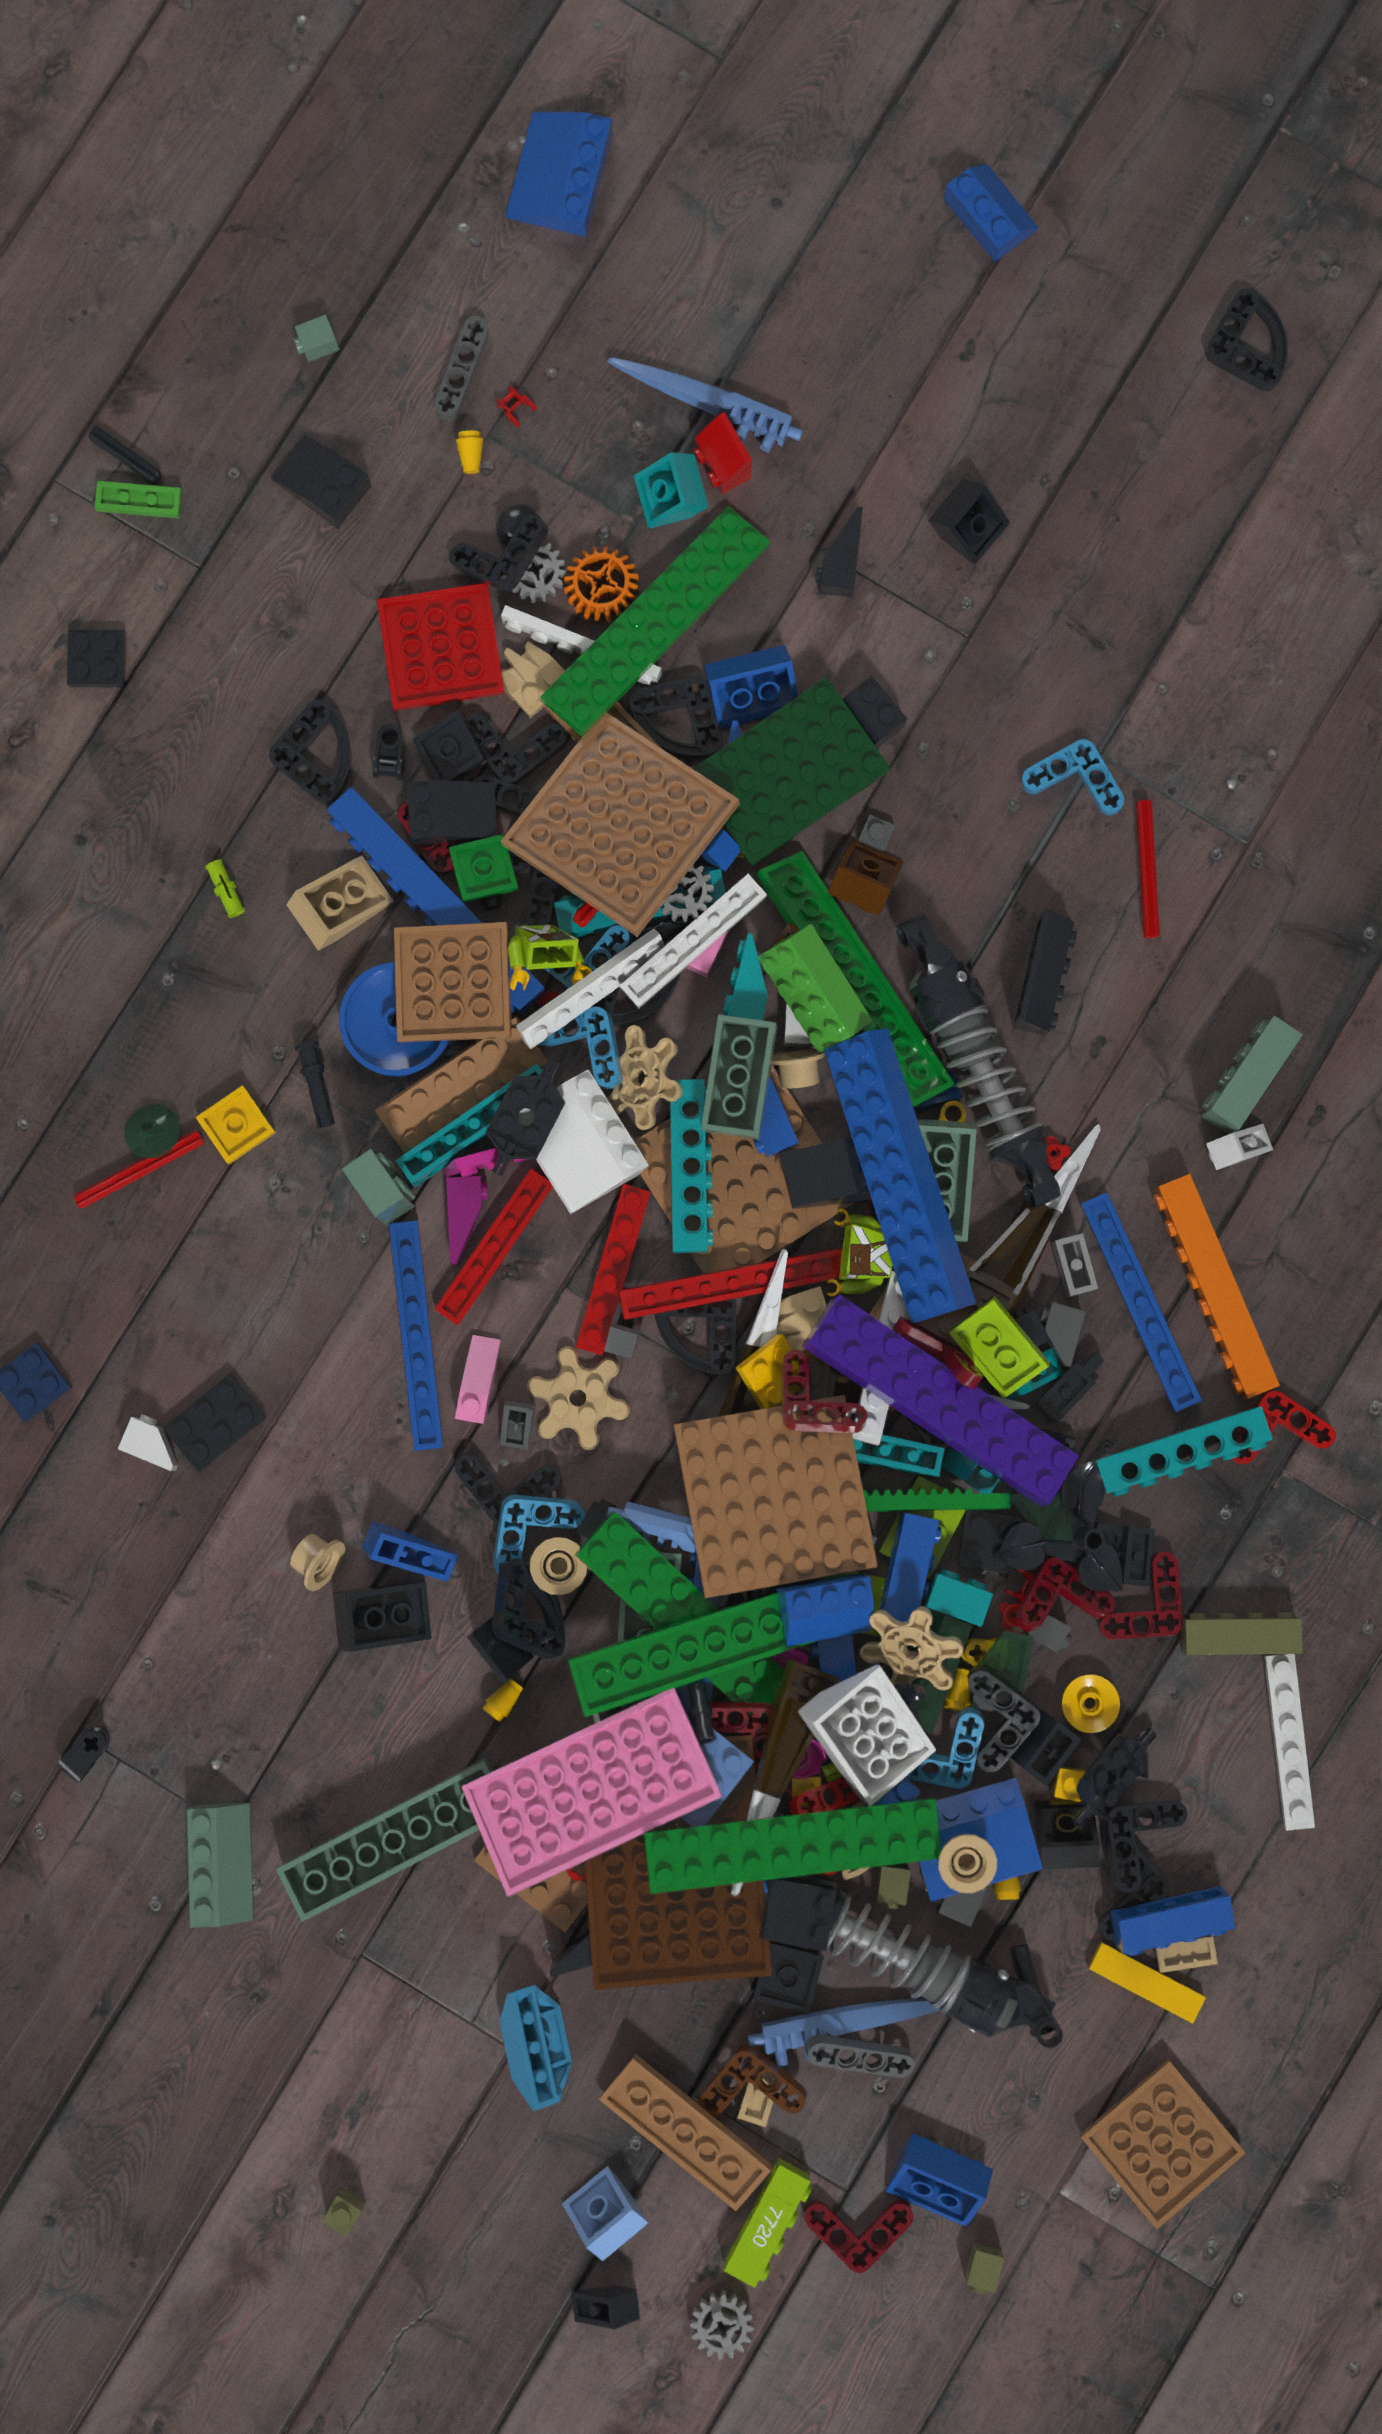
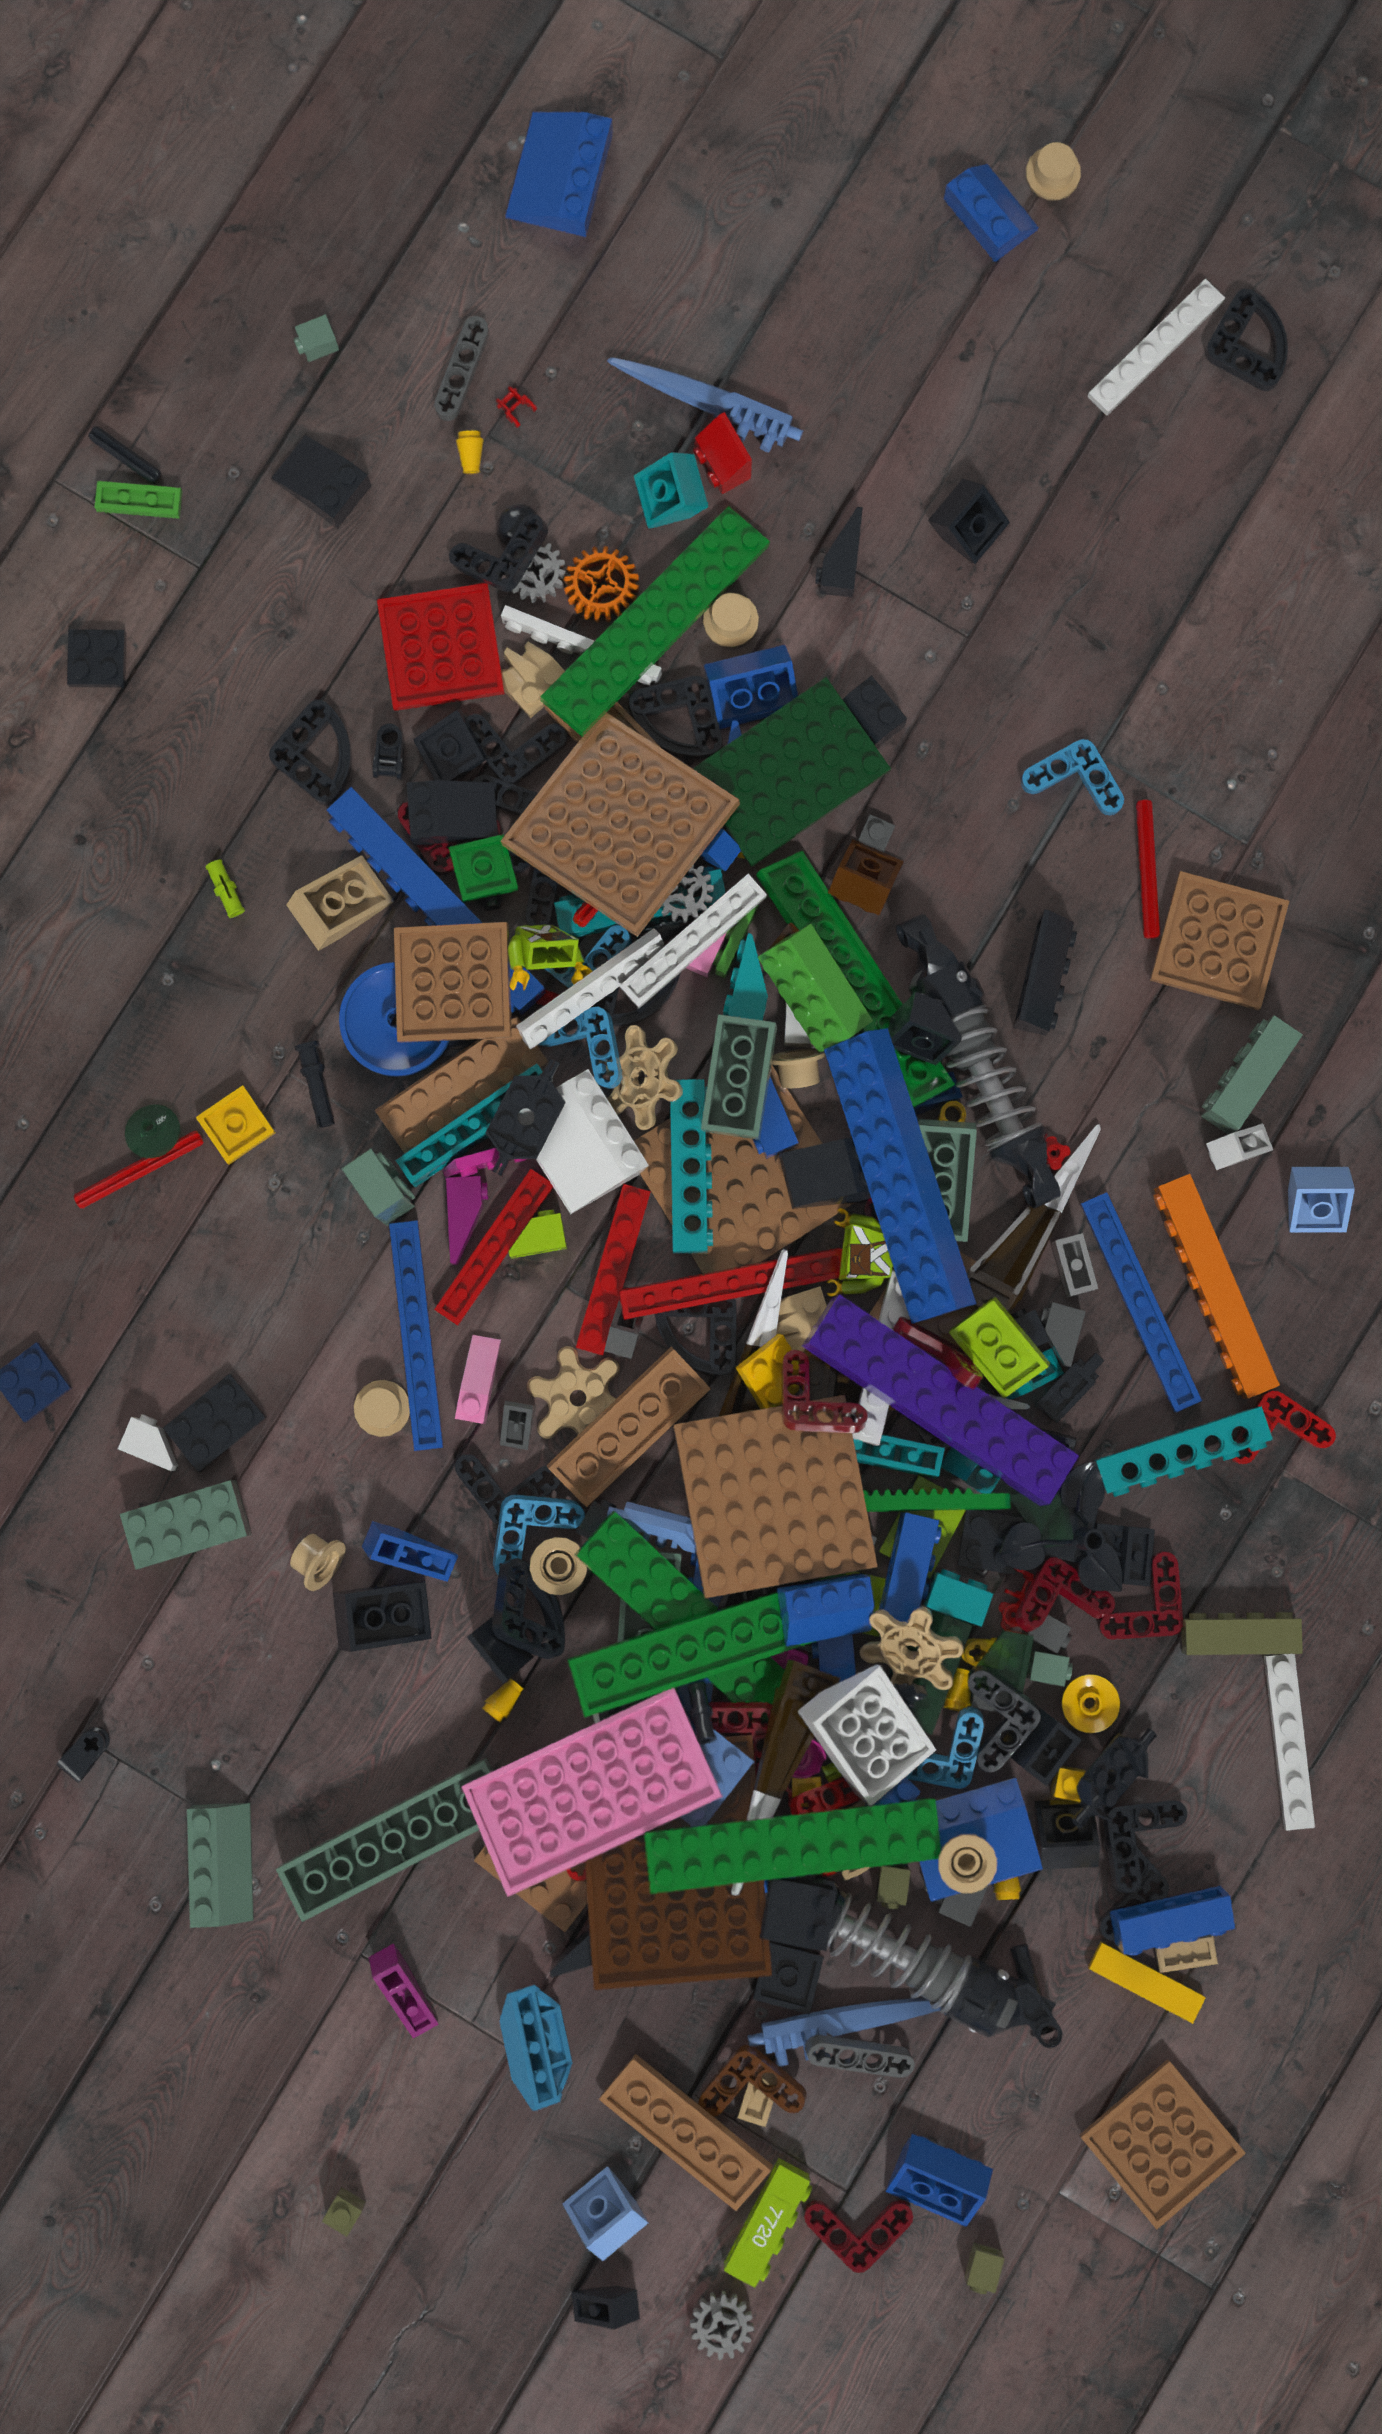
(185, 1524): none -> sand green brick
(382, 1408): none -> tan piece
(402, 1990): none -> magenta slope
(540, 1236): none -> lime slope
(628, 1427): none -> medium nougat plate
(731, 620): none -> tan piece
(734, 935): none -> bright green plate
(923, 1029): none -> black slope
(1049, 1668): none -> sand green brick
(1053, 171): none -> tan piece
(1156, 347): none -> white plate
(1219, 940): none -> medium nougat plate
(1320, 1199): none -> light blue slope

